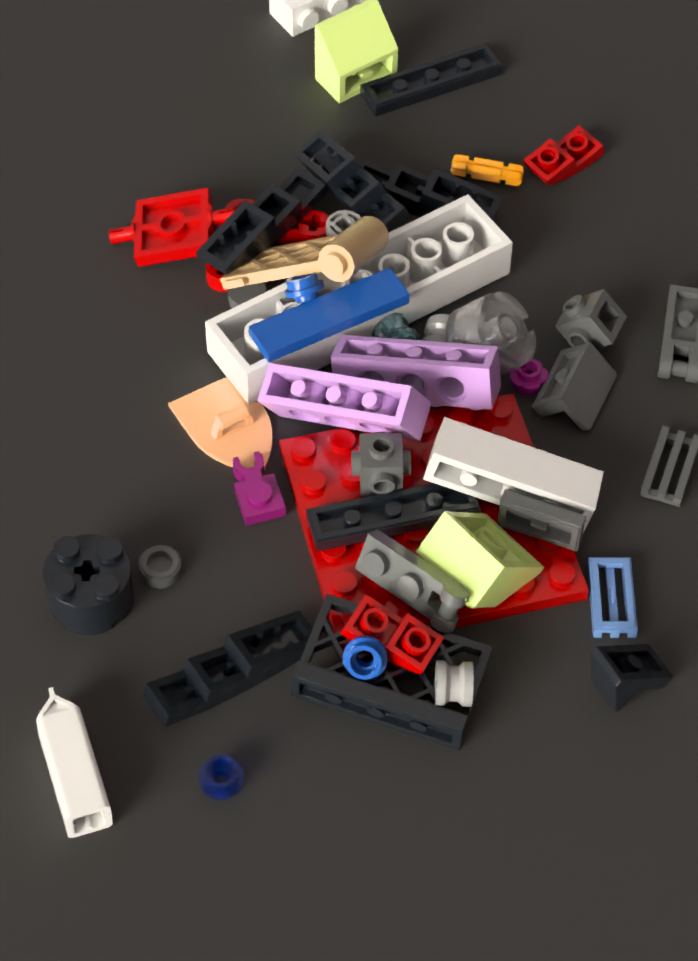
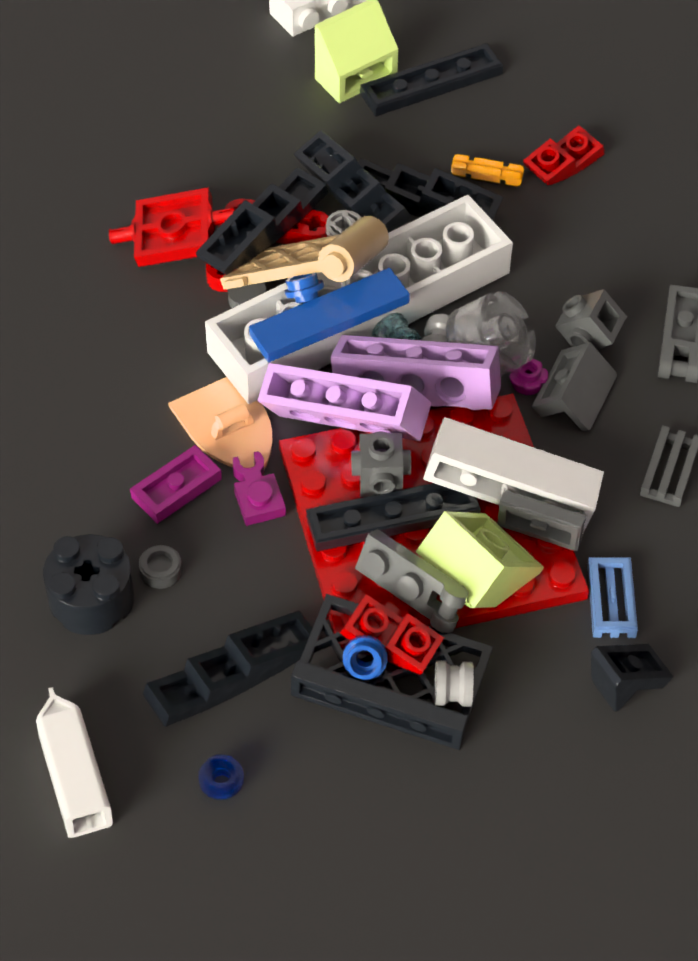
(176, 484): none -> magenta plate

